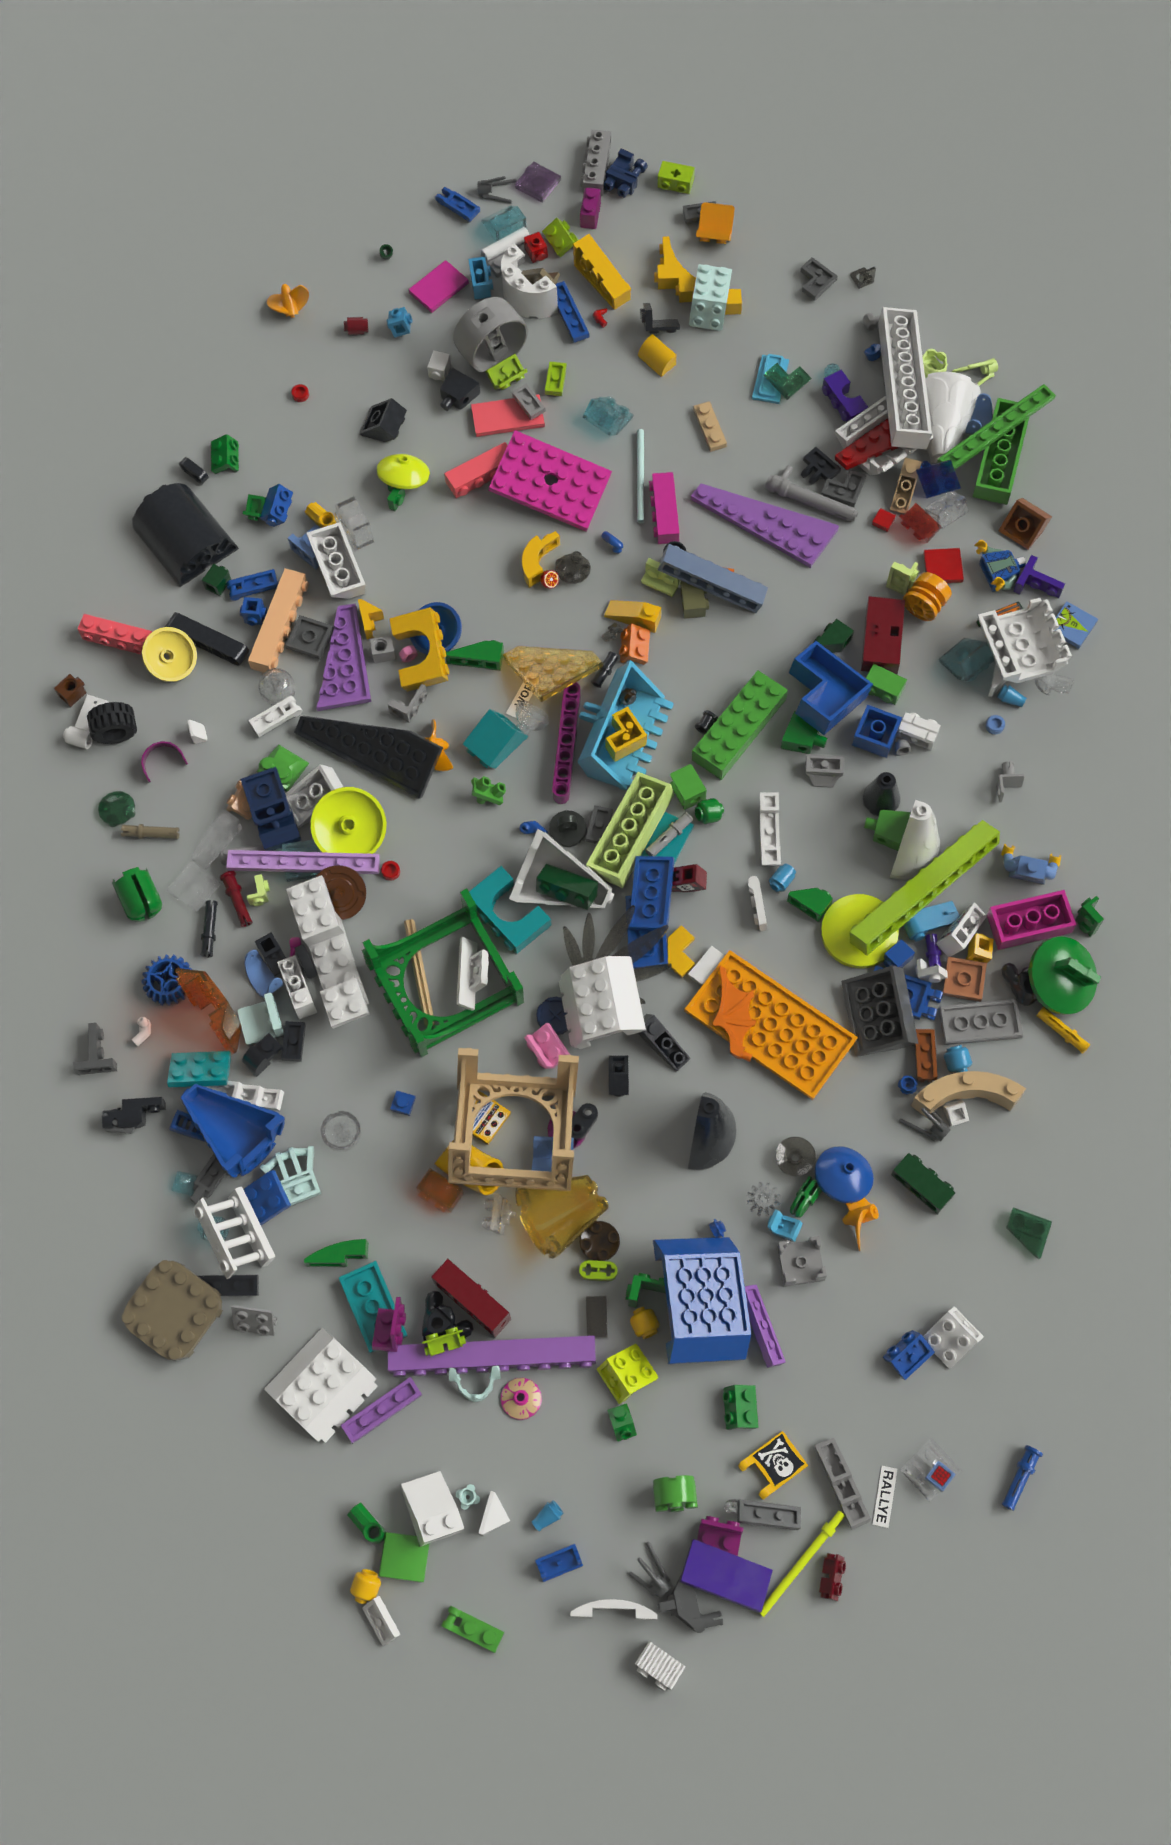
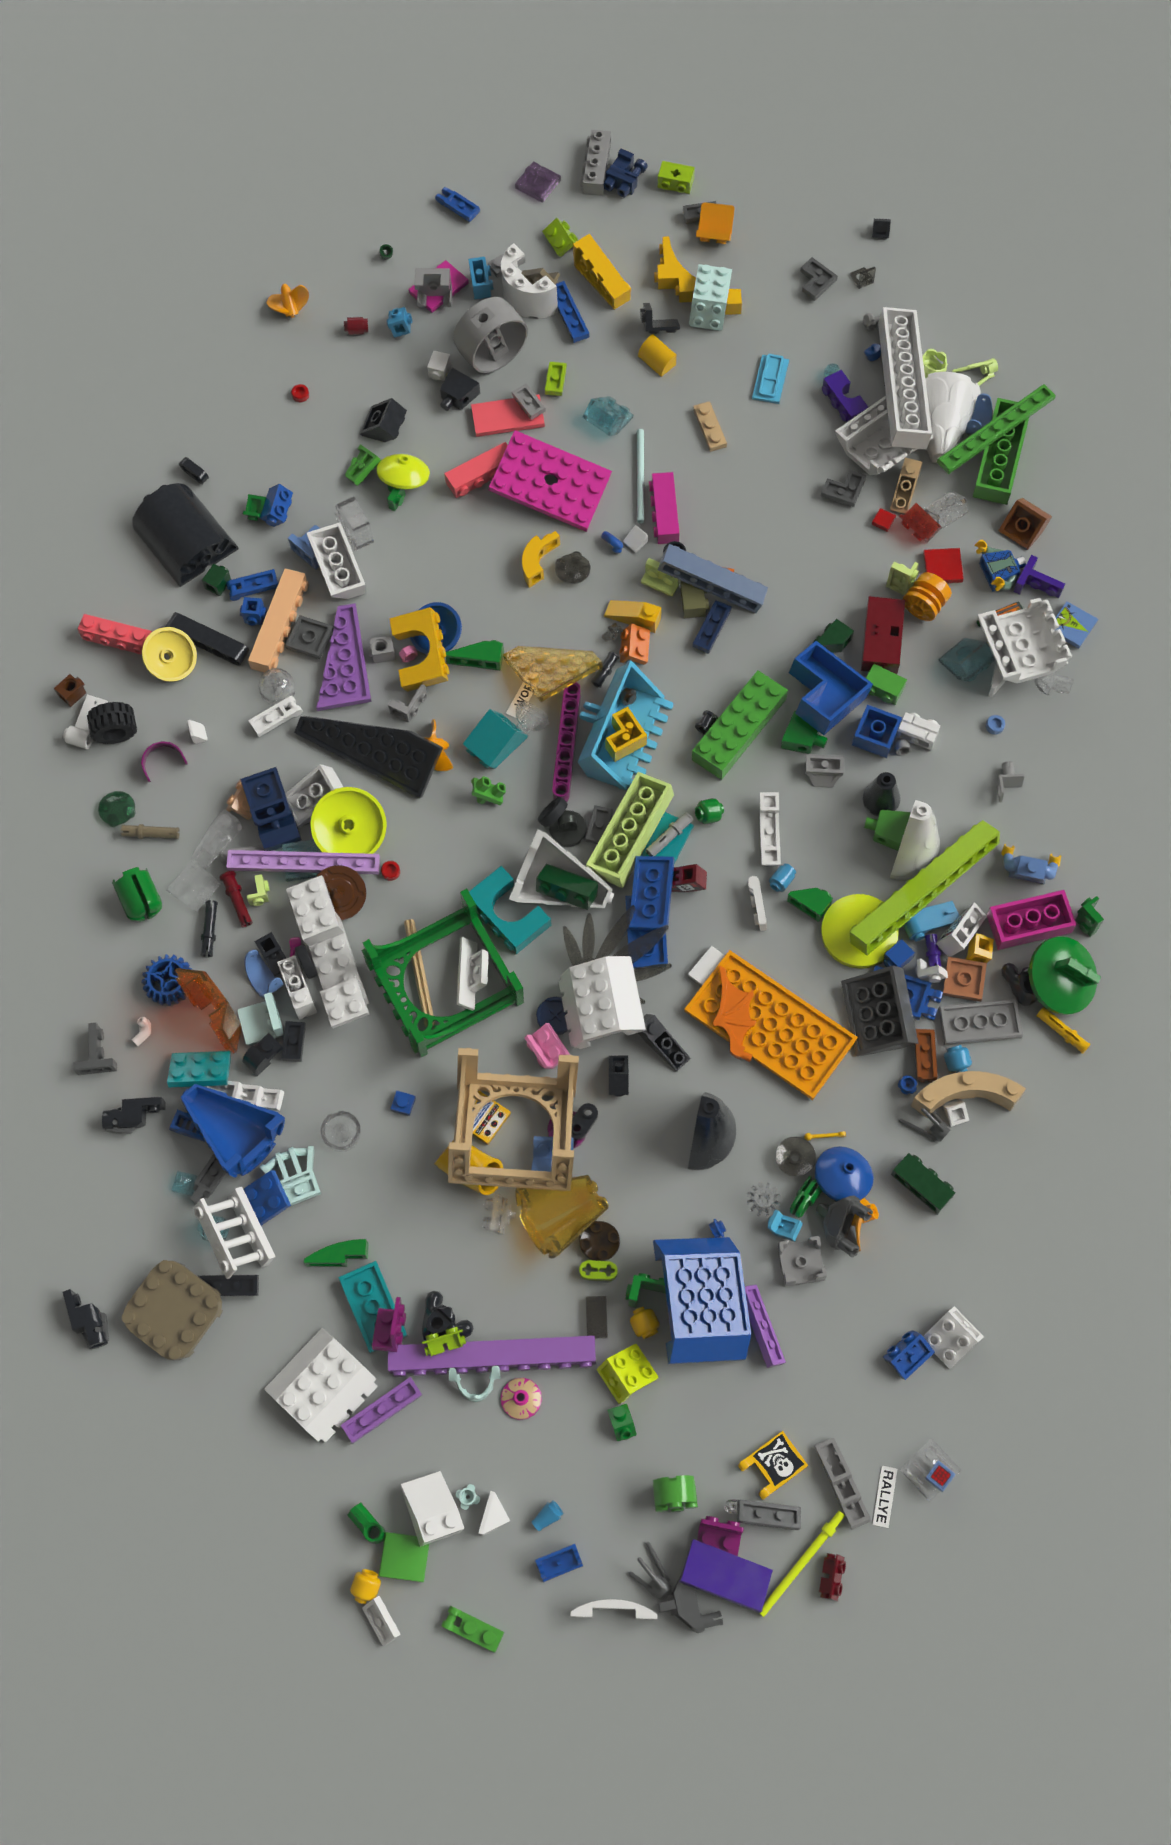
(87, 1320): none -> black plate
(224, 454): green bracket -> none
(253, 1320): light grey hinge -> none
(287, 763): bright green slope -> none
(320, 515): yellow piece -> none
(362, 465): none -> bright green wing
(369, 615): yellow slope -> none
(433, 283): none -> light grey panel
(437, 1189): clear orange brick -> none
(471, 1298): dark red brick -> none
(485, 188): dark grey plant -> none
(500, 246): white piece -> none
(504, 222): clear light blue slope -> none
(506, 372): lime bracket -> none
(531, 827): blue arm -> none
(535, 247): red brick -> none
(549, 579): red tile -> none
(552, 811): none -> black tyre
(590, 208): magenta brick -> none
(597, 315): red animal -> none
(636, 539): none -> white slope
(659, 1665): white brick -> none
(677, 943): yellow tile -> none
(688, 786): bright green piece -> none
(712, 626): none -> dark blue plate
(740, 1407): green bracket -> none
(785, 530): medium lavender wing -> none
(786, 488): light grey cylinder -> none
(787, 384): clear green plate -> none
(808, 1136): none -> yellow hinge
(820, 464): black hinge -> none
(838, 1222): none -> dark grey connector
(869, 445): red wing -> none
(881, 228): none -> black tile
(938, 478): clear blue hinge -> none
(1010, 695): dark azure cone -> none
(1023, 1466): blue pin -> none
(1029, 1230): clear green wing -> none

